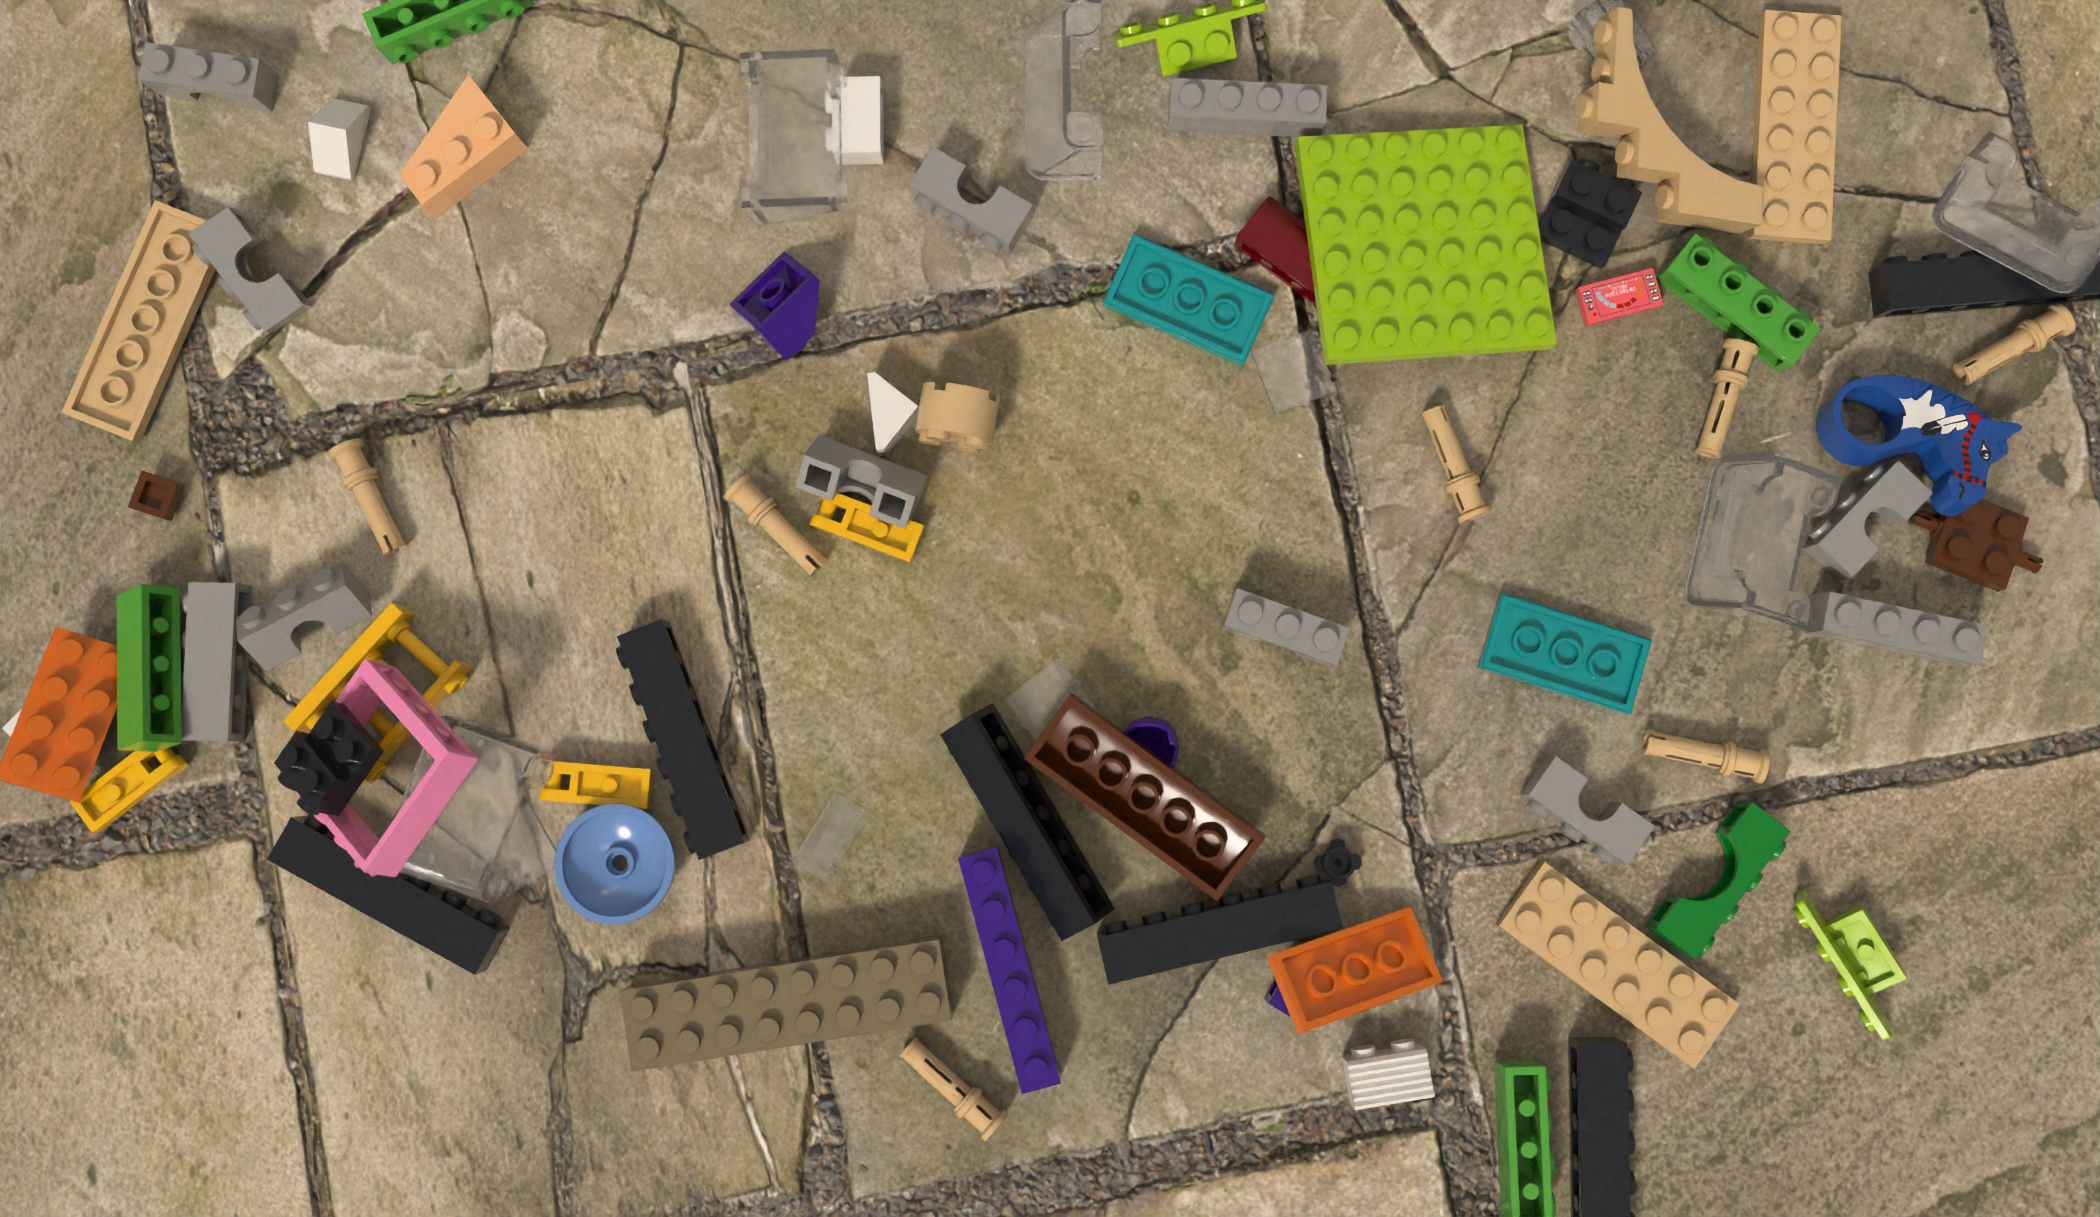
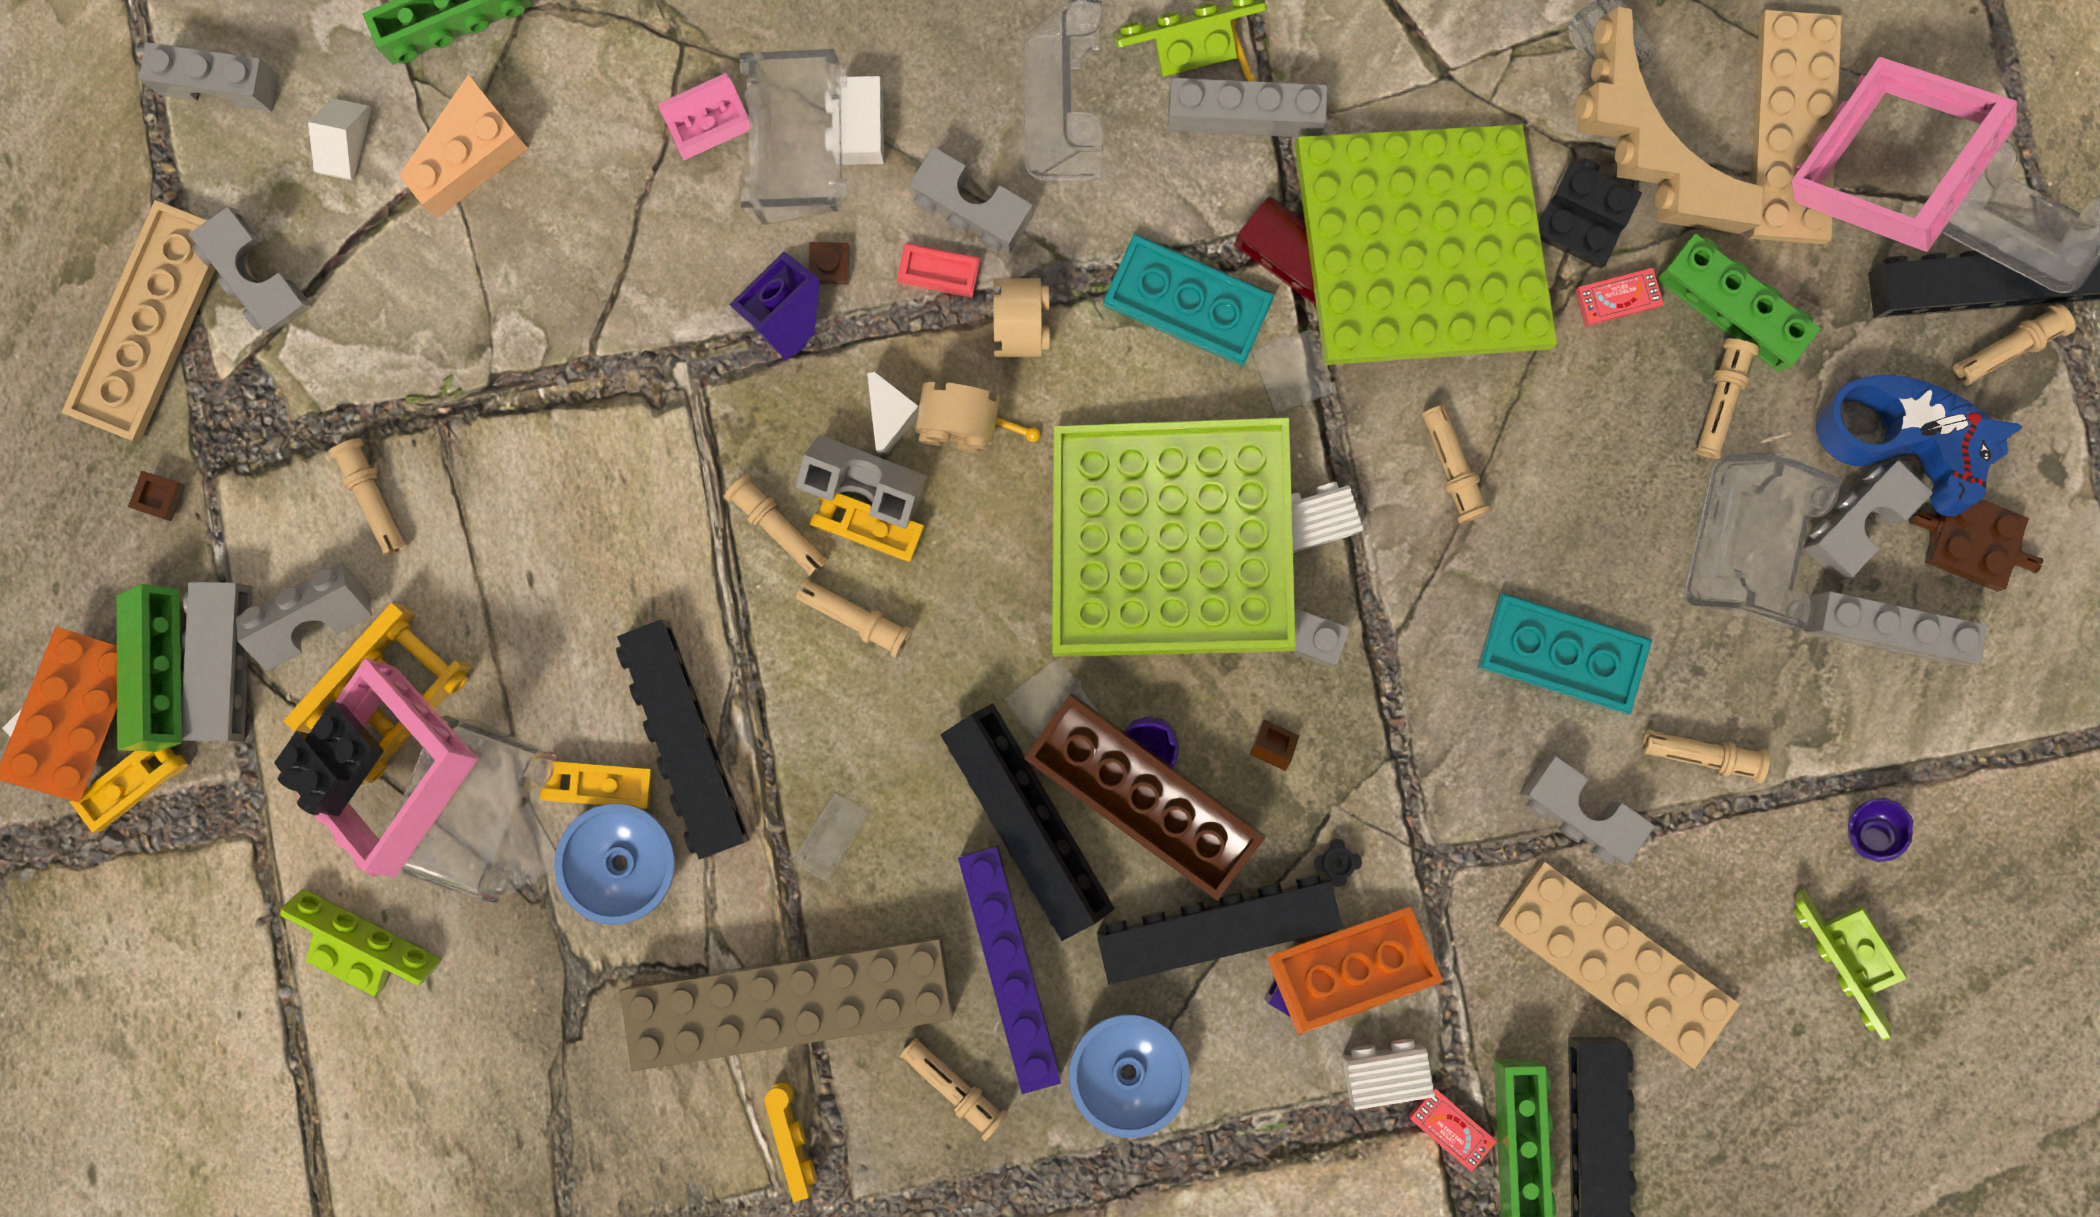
(355, 947): none -> lime bracket
(402, 902): black brick -> none
(705, 116): none -> bright pink bracket
(789, 1138): none -> yellow plate
(830, 262): none -> reddish brown plate
(871, 626): none -> tan pin
(938, 270): none -> coral tile
(1020, 317): none -> tan brick
(1032, 434): none -> yellow hinge
(1133, 1104): none -> medium blue dish
(1173, 538): none -> lime plate
(1248, 76): none -> yellow hinge
(1274, 745): none -> reddish brown plate
(1324, 517): none -> white brick
(1452, 1129): none -> coral tile
(1748, 843): green arch -> none
(1880, 830): none -> dark purple hair
(1992, 111): none -> bright pink window

